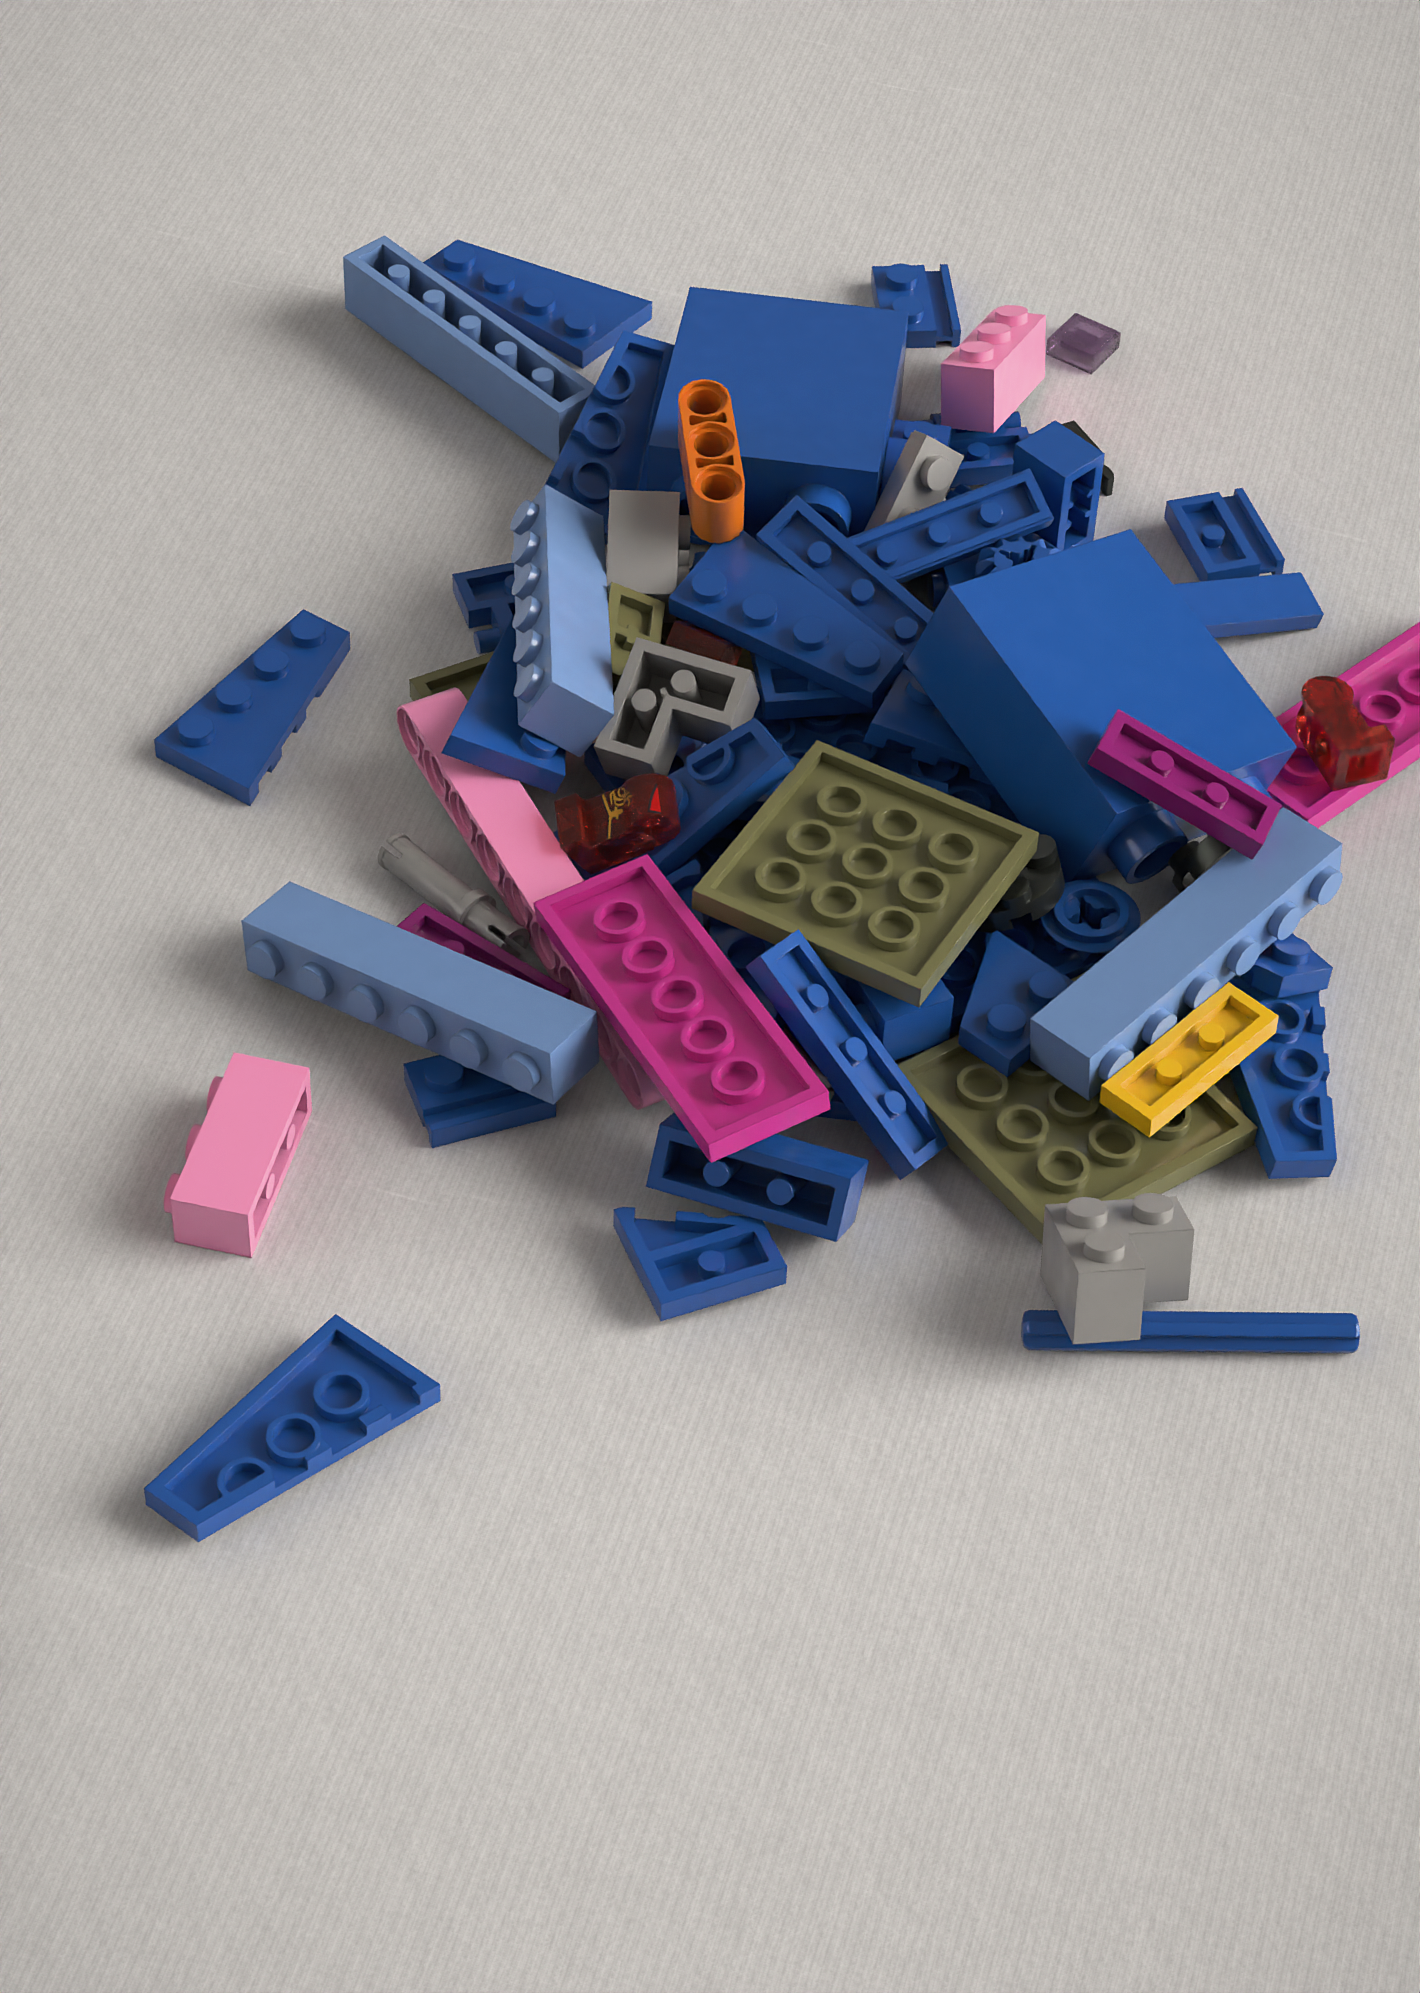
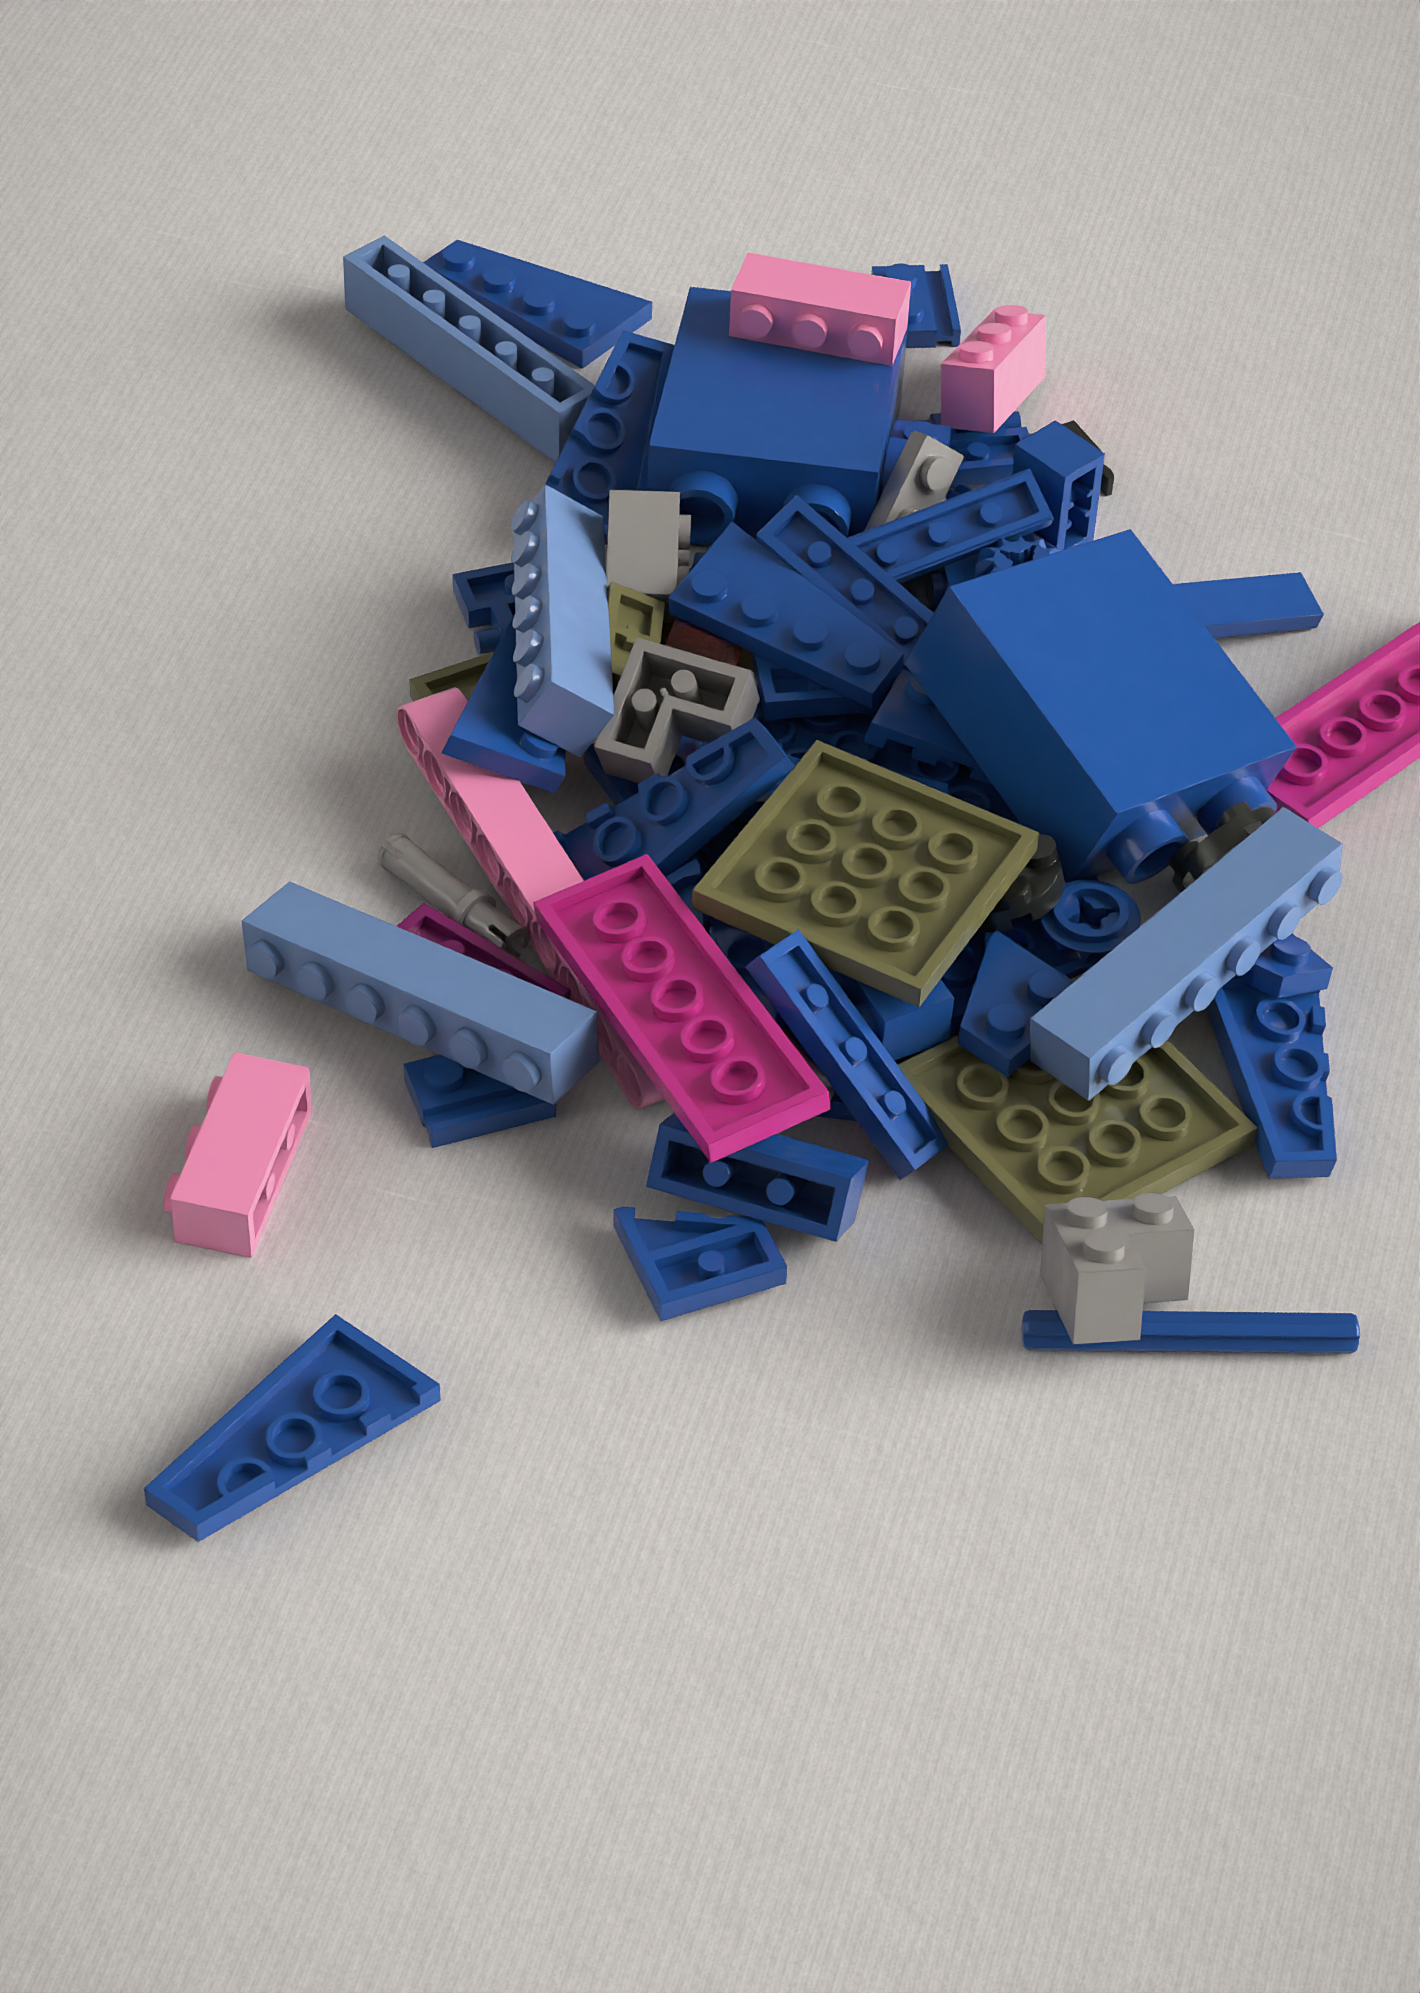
(248, 715): blue wing -> none
(618, 822): clear red leg -> none
(711, 461): orange beam -> none
(819, 309): none -> bright pink brick
(1083, 343): clear purple tile -> none
(1185, 784): magenta plate -> none
(1188, 1059): yellow plate -> none
(1223, 536): blue plate -> none
(1339, 737): clear red leg -> none

